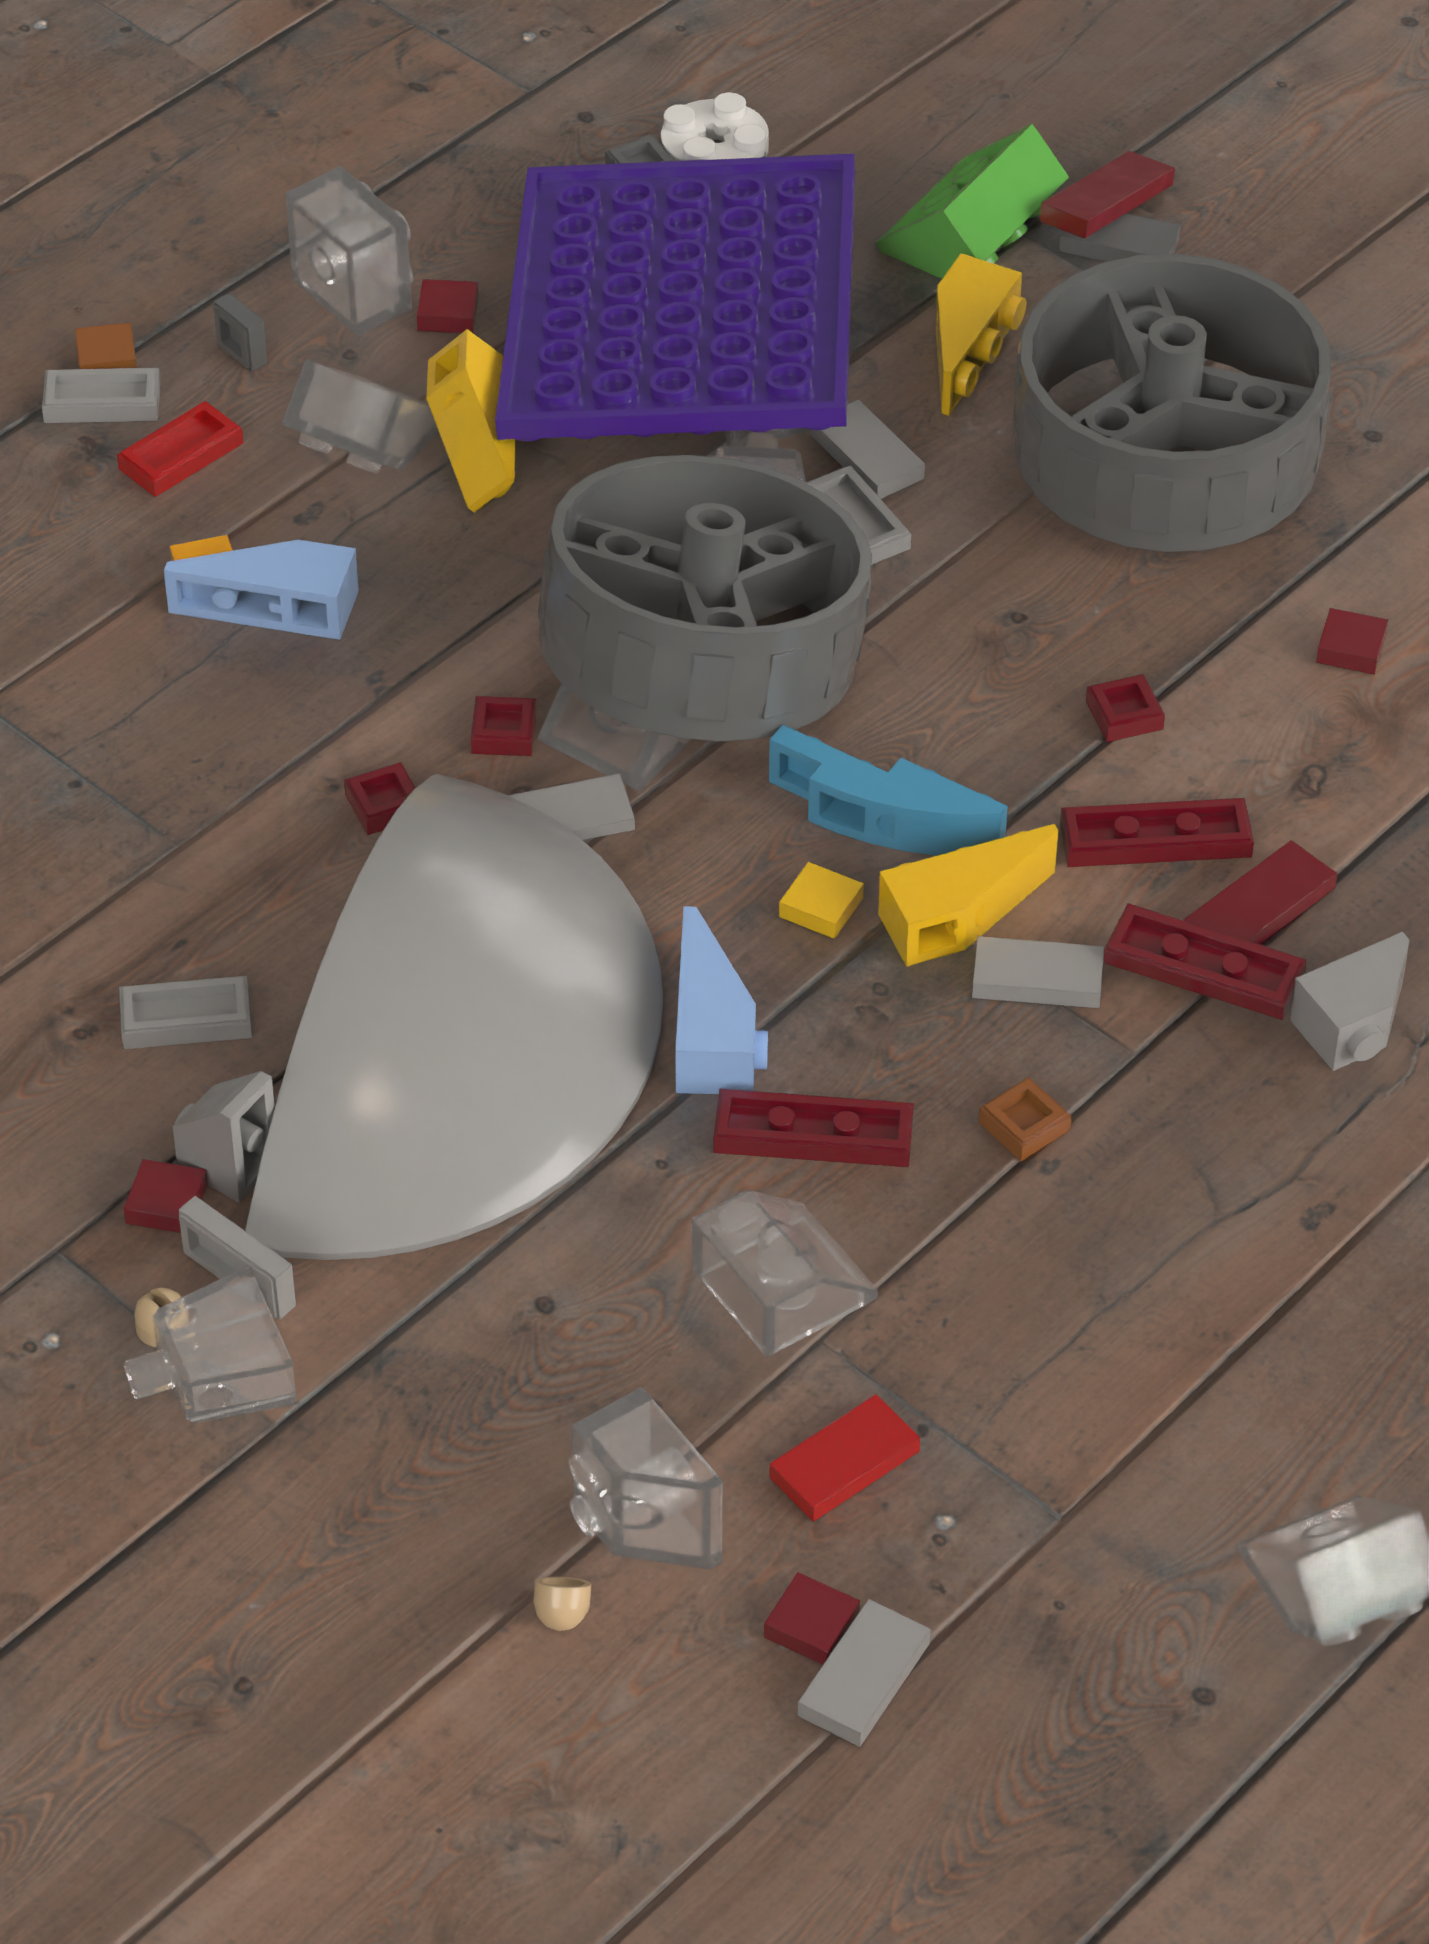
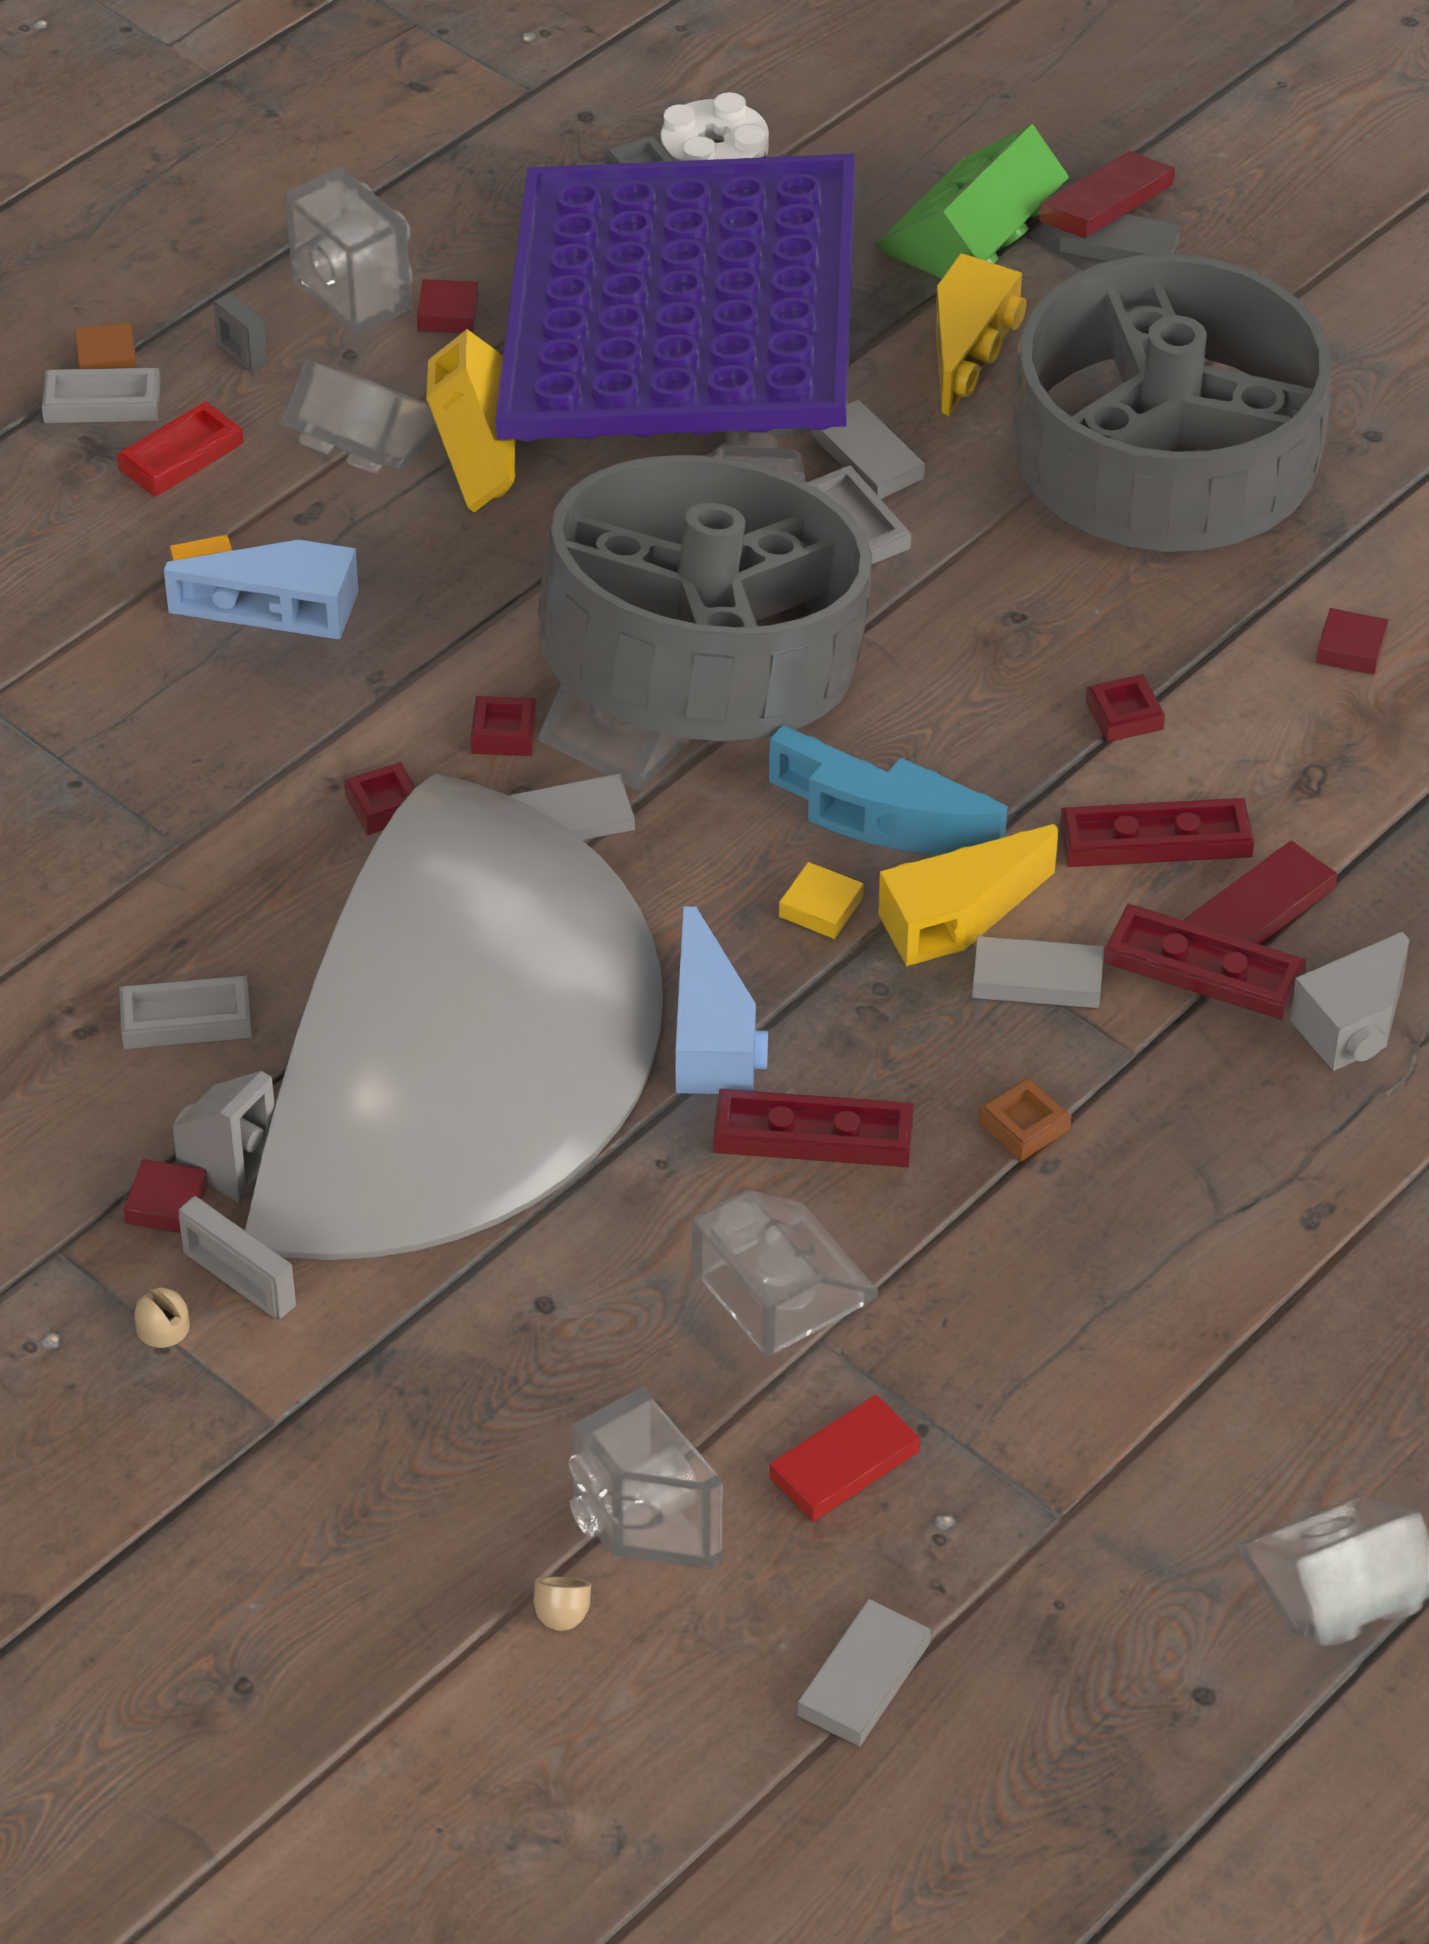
(217, 1353): clear torso -> none
(811, 1618): dark red tile -> none

